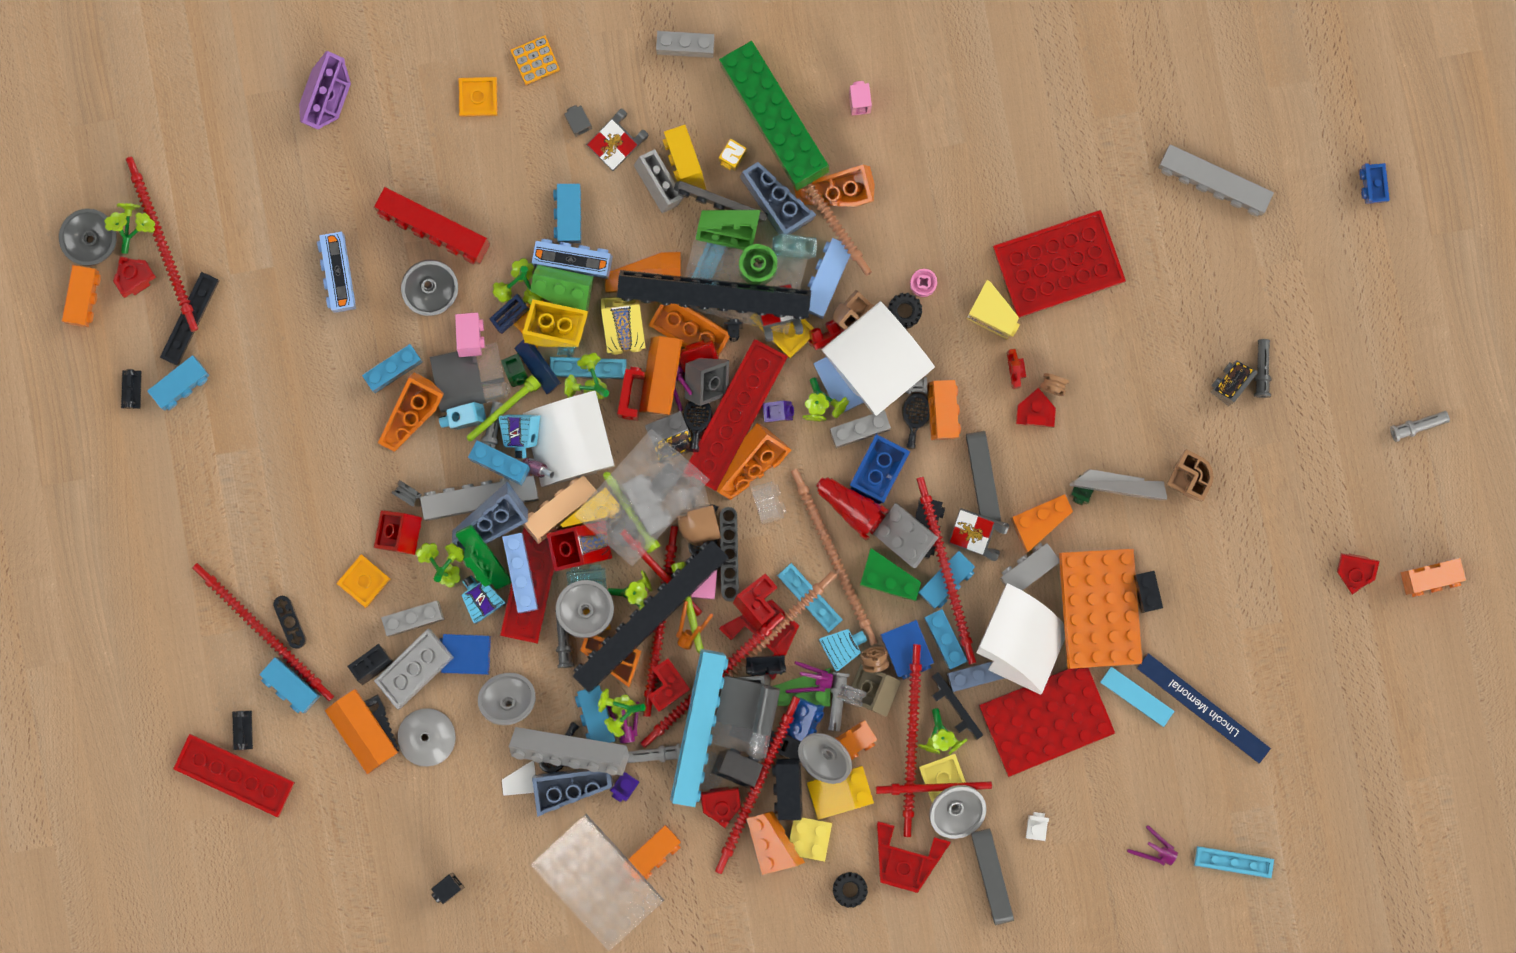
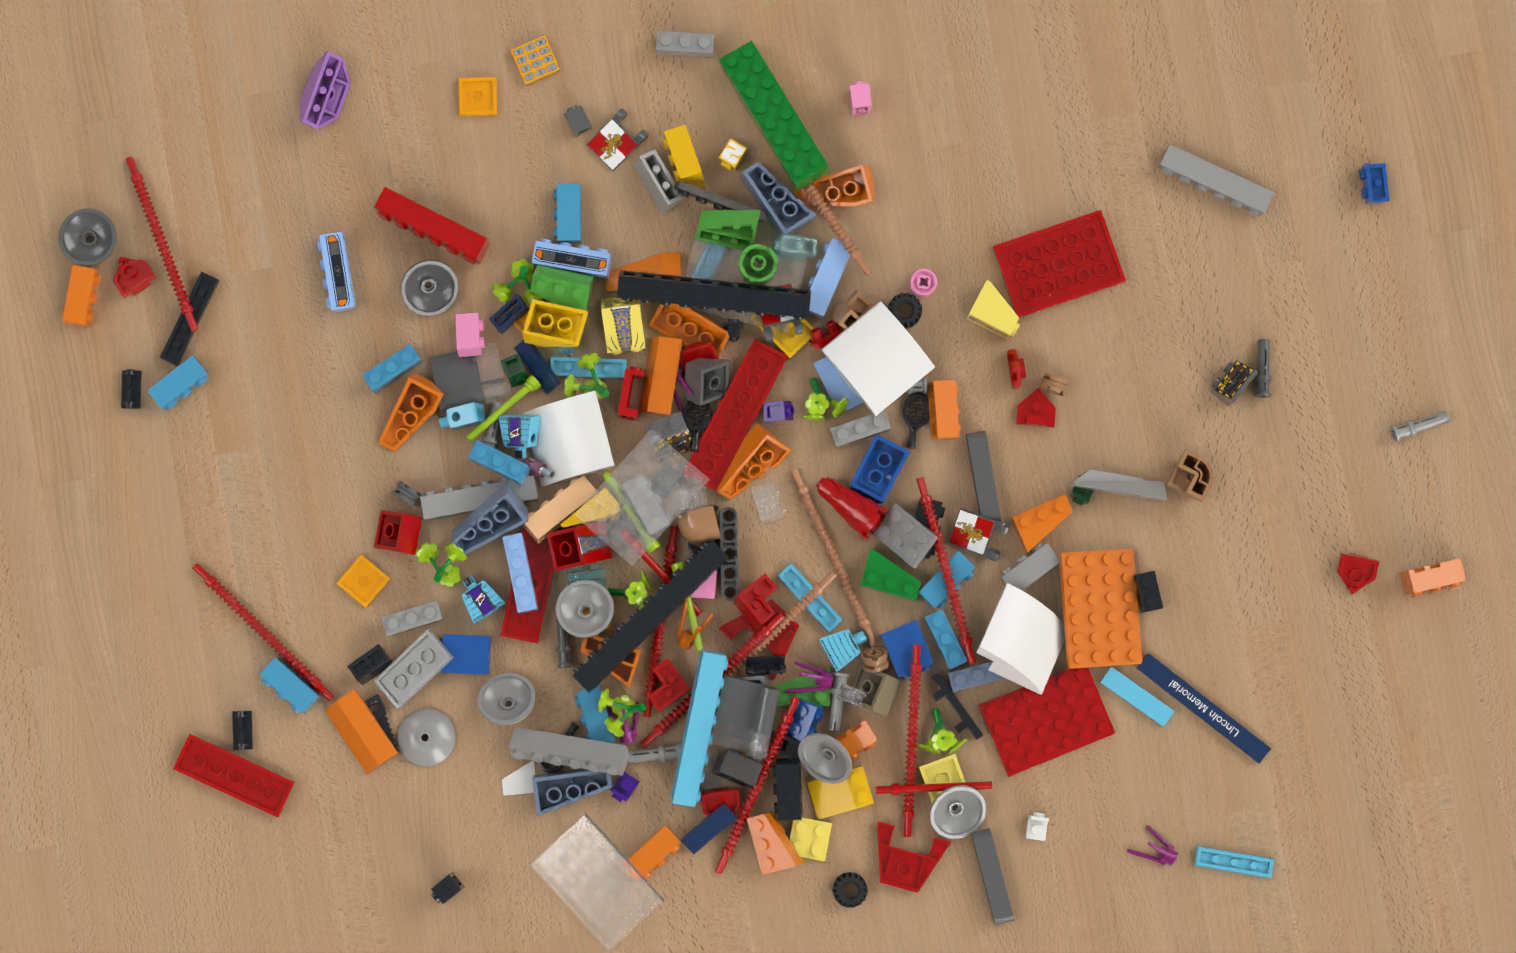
(117, 221): lime plant -> none
(300, 633): black beam -> none
(481, 559): green bracket -> none
(708, 828): none -> dark blue tile

